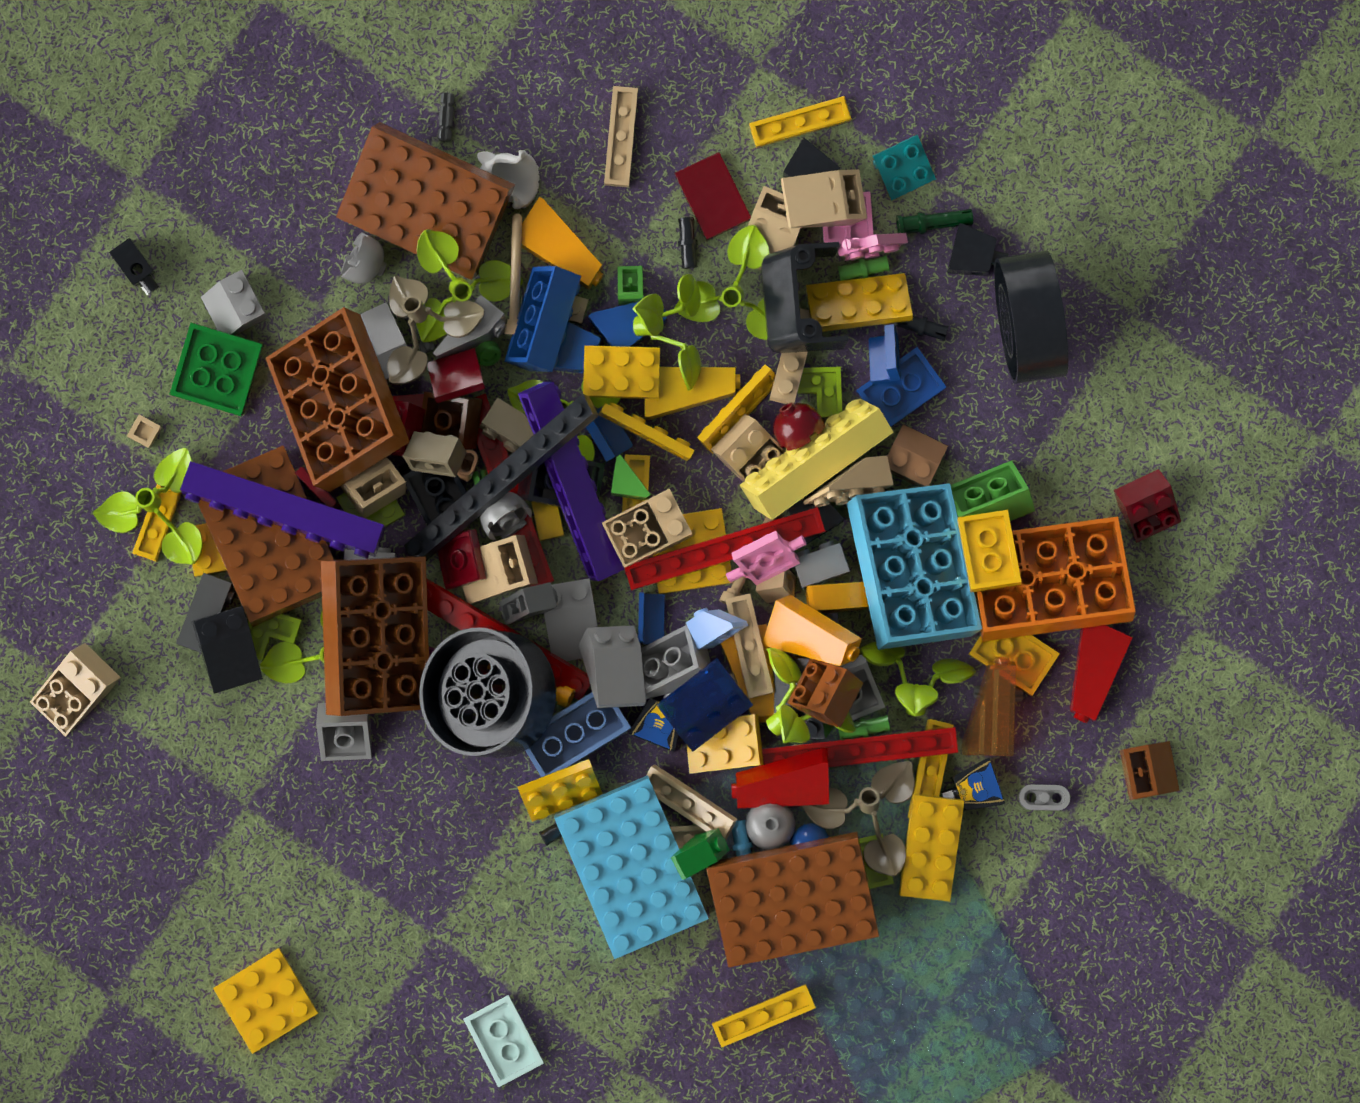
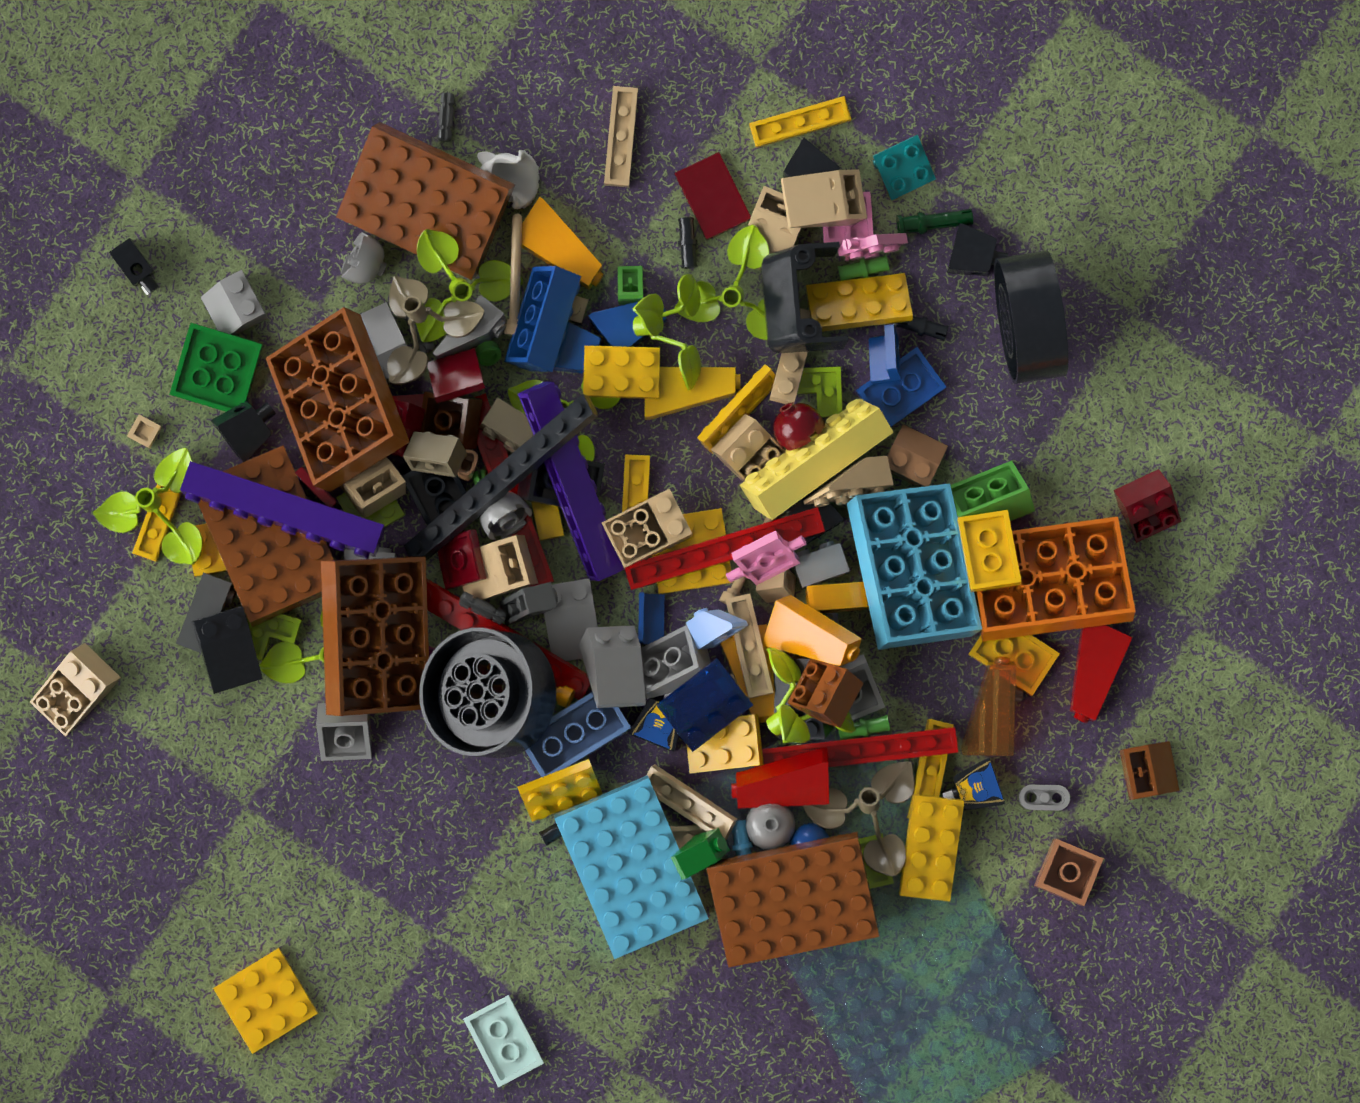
(244, 428): none -> black torso
(482, 608): none -> dark grey axle
(608, 437): blue panel -> none
(627, 483): bright green slope -> none
(655, 435): yellow plate -> none
(763, 1015): yellow plate -> none
(918, 697): lime plant -> none
(1068, 872): none -> nougat brick

